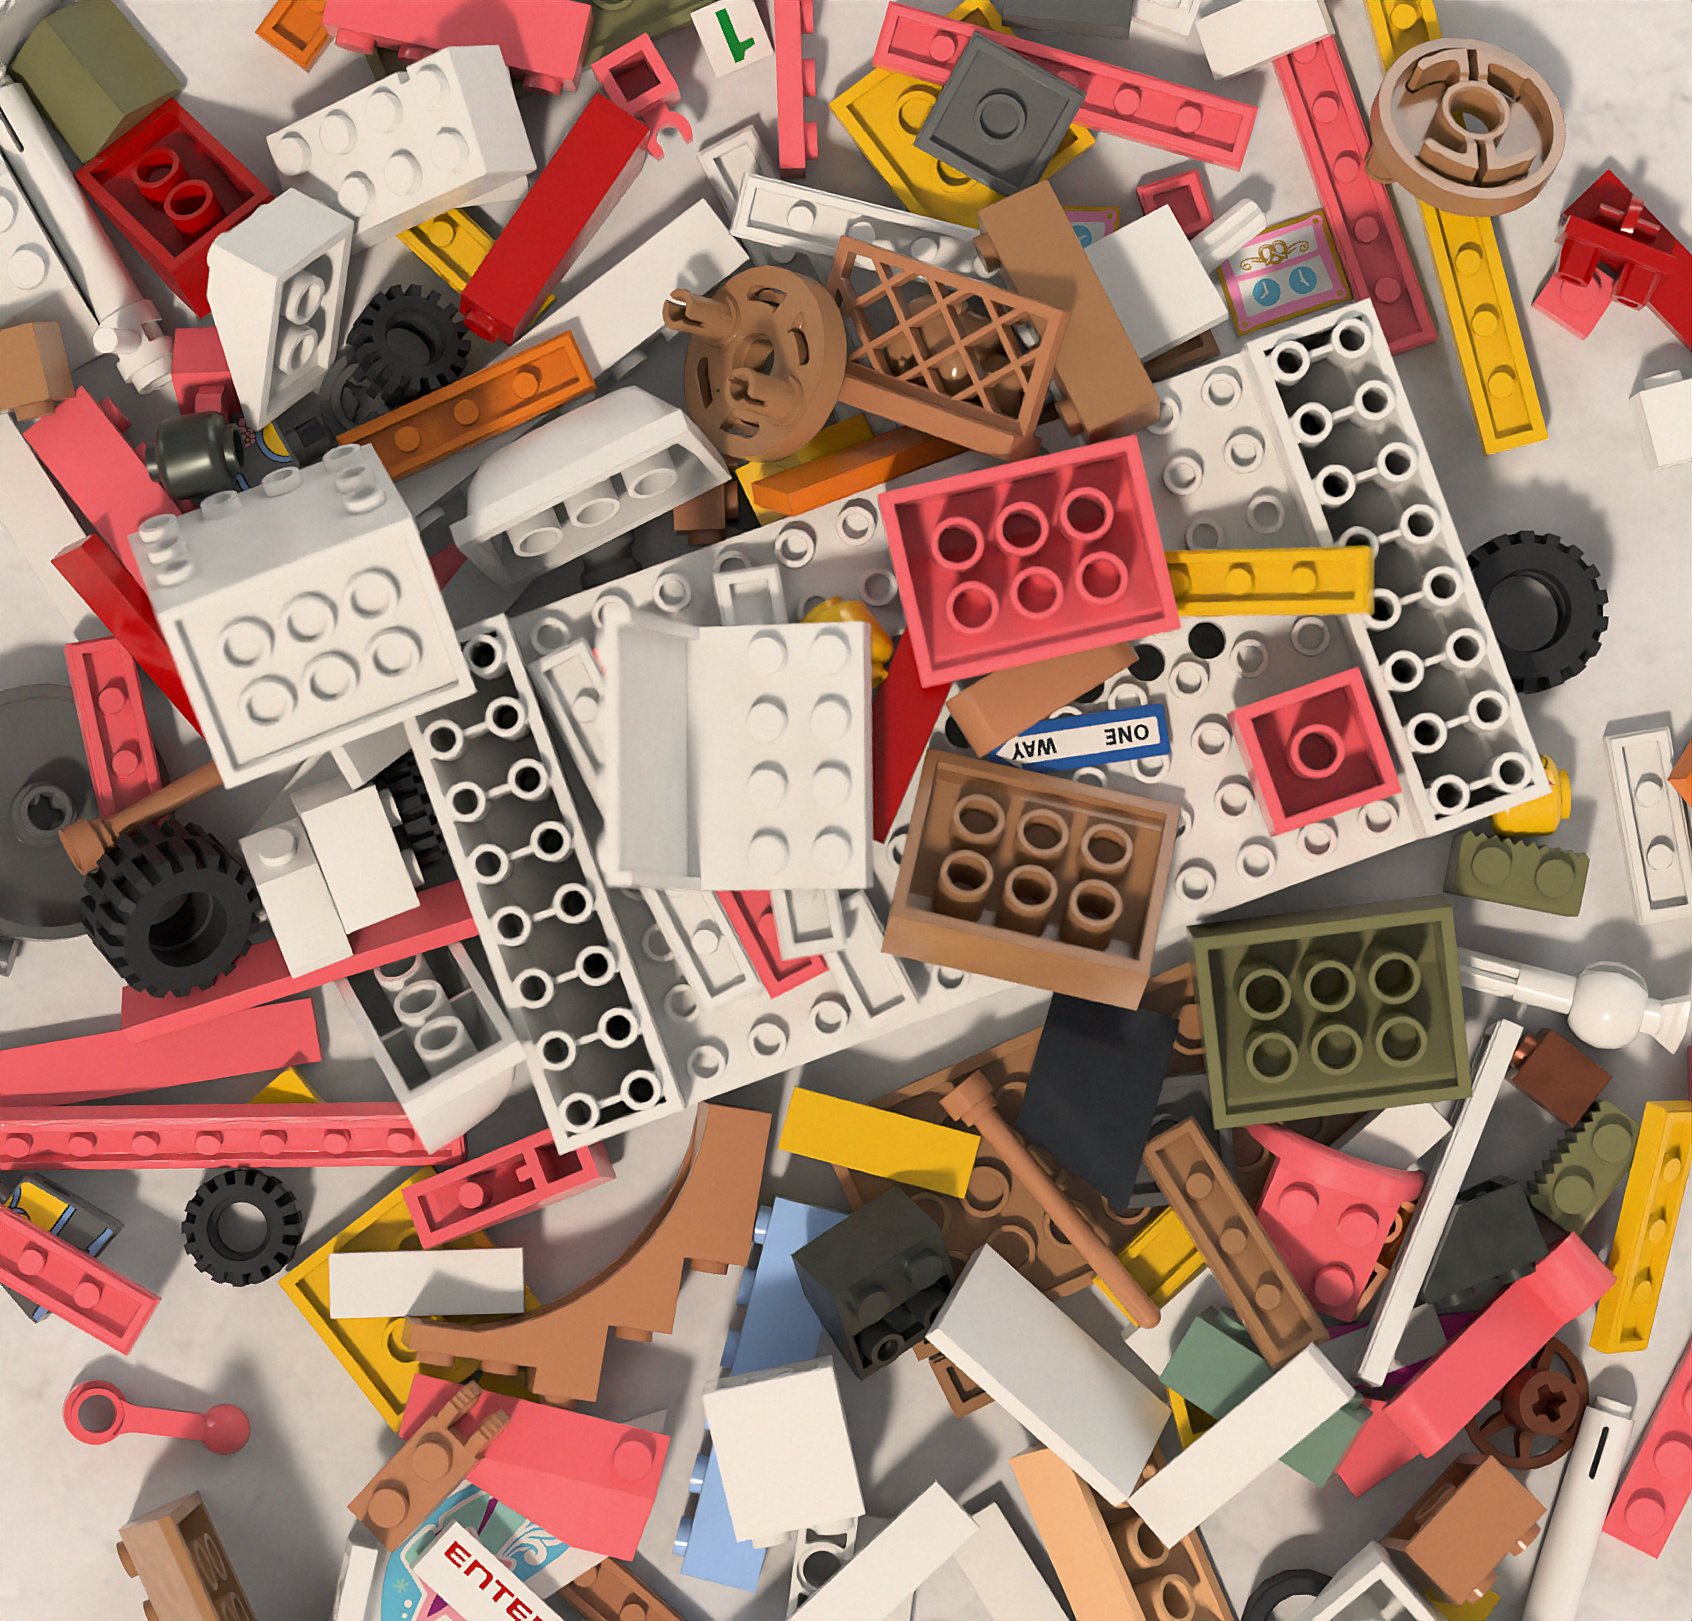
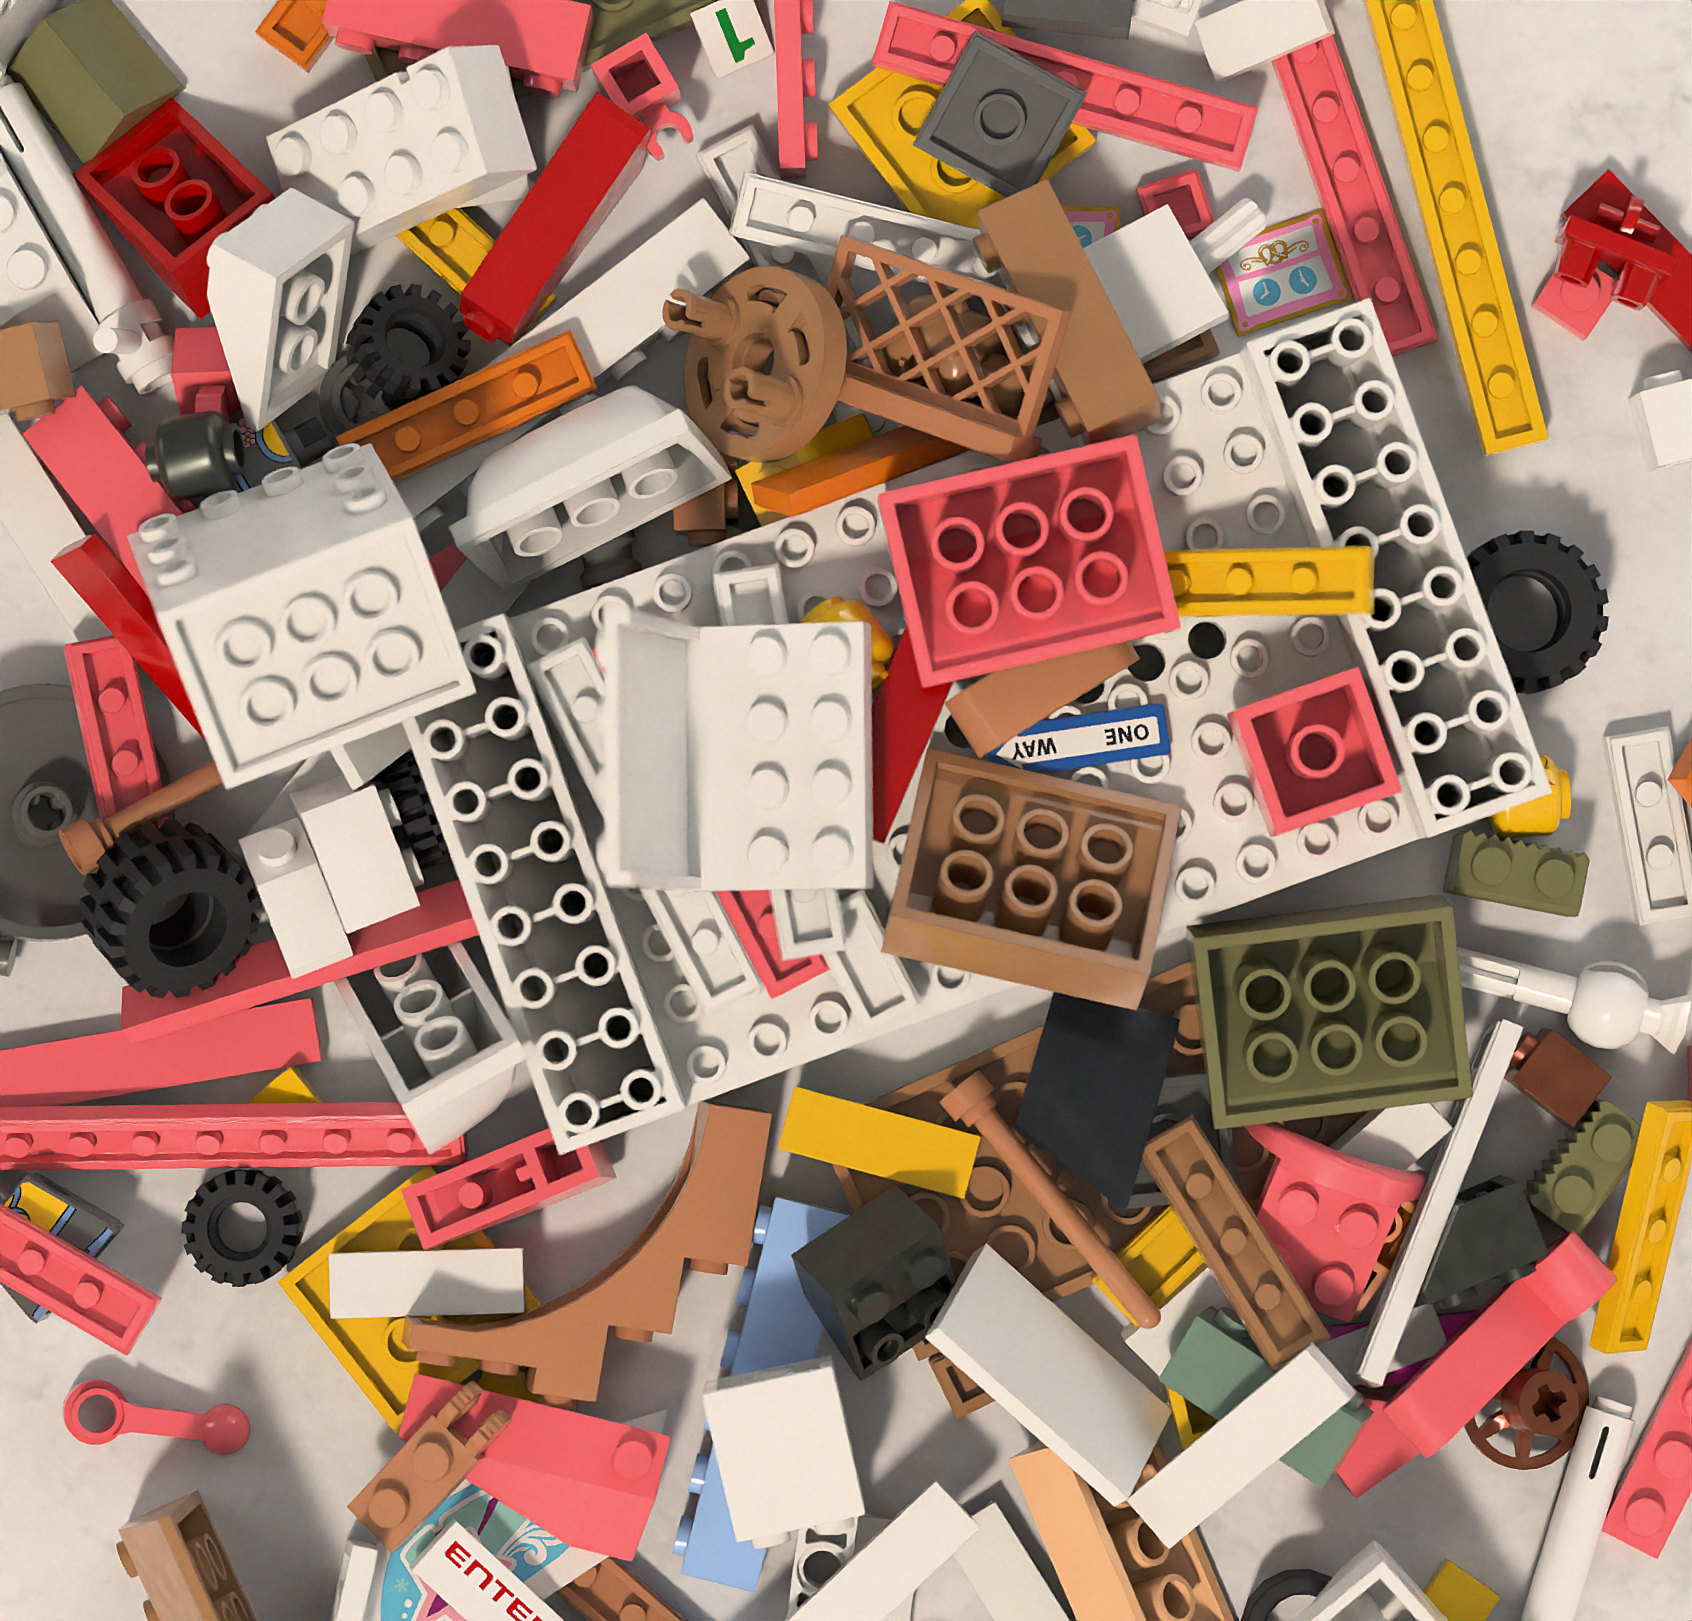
(1440, 160): medium nougat piece -> none
(1464, 1529): nougat brick -> none

